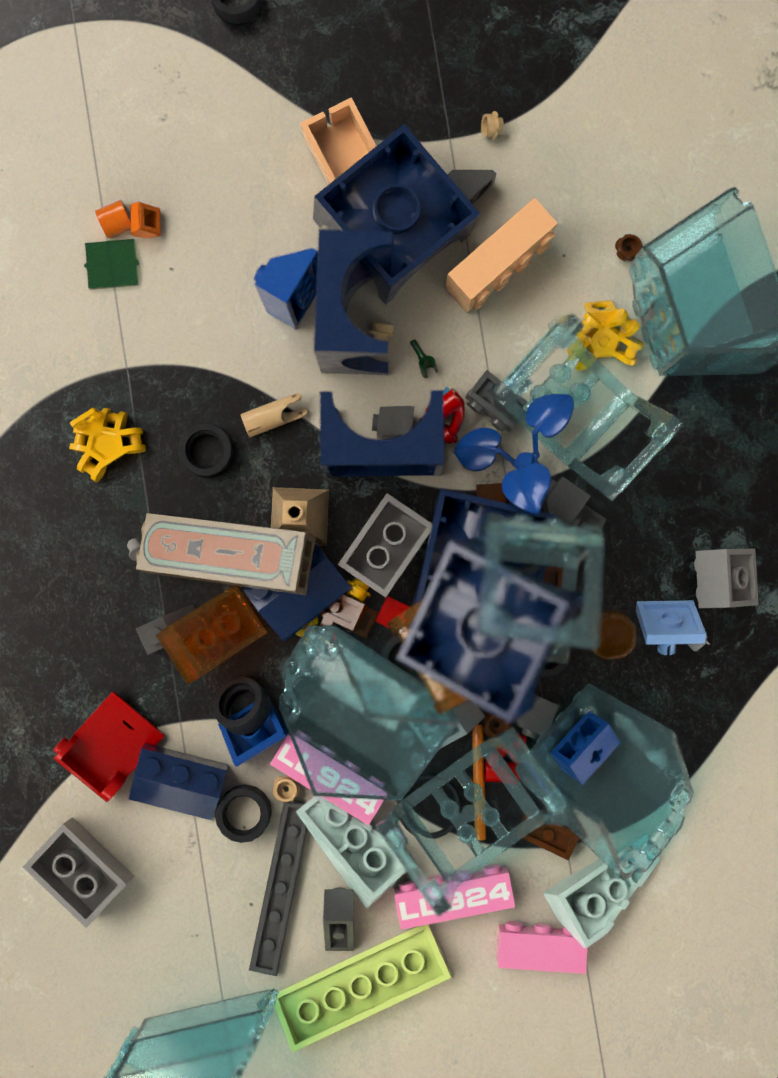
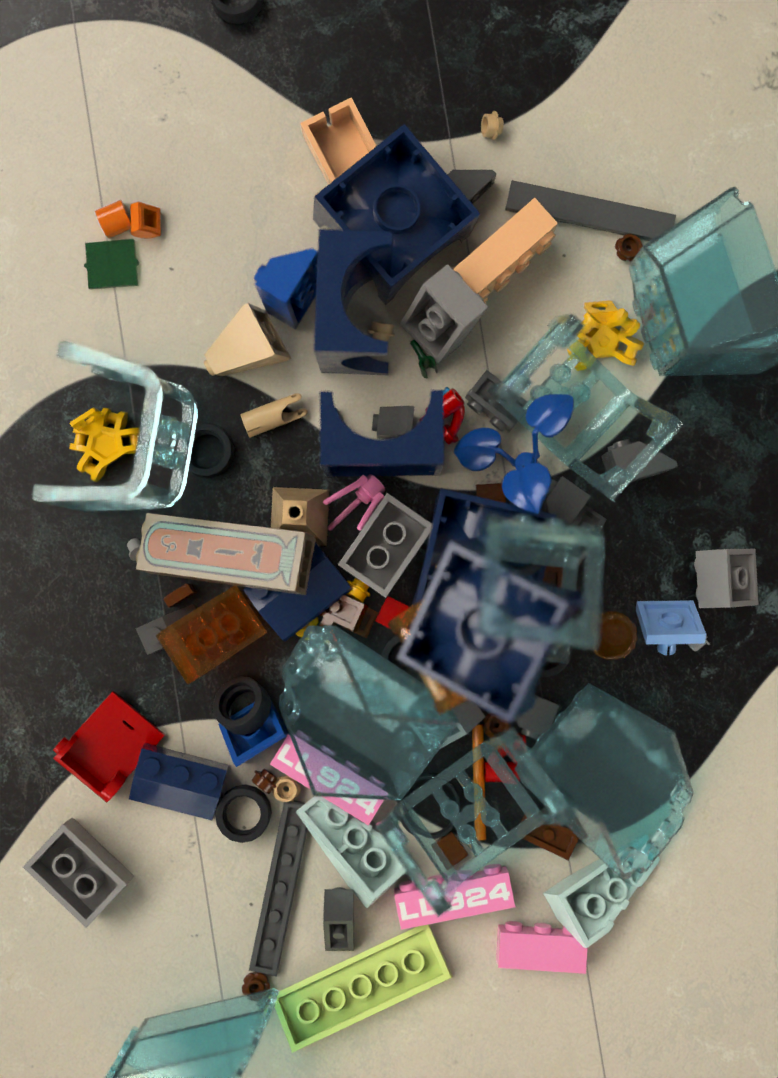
(146, 495): none -> clear light blue windscreen
(179, 595): none -> reddish brown tile
(246, 344): none -> tan slope
(255, 978): none -> reddish brown plate
(264, 780): none -> reddish brown plate
(369, 490): none -> bright pink plant
(443, 313): none -> light grey brick
(452, 848): none -> reddish brown tile
(585, 747): blue brick -> none
(591, 211): none -> dark grey tile
(625, 452): none -> dark grey slope

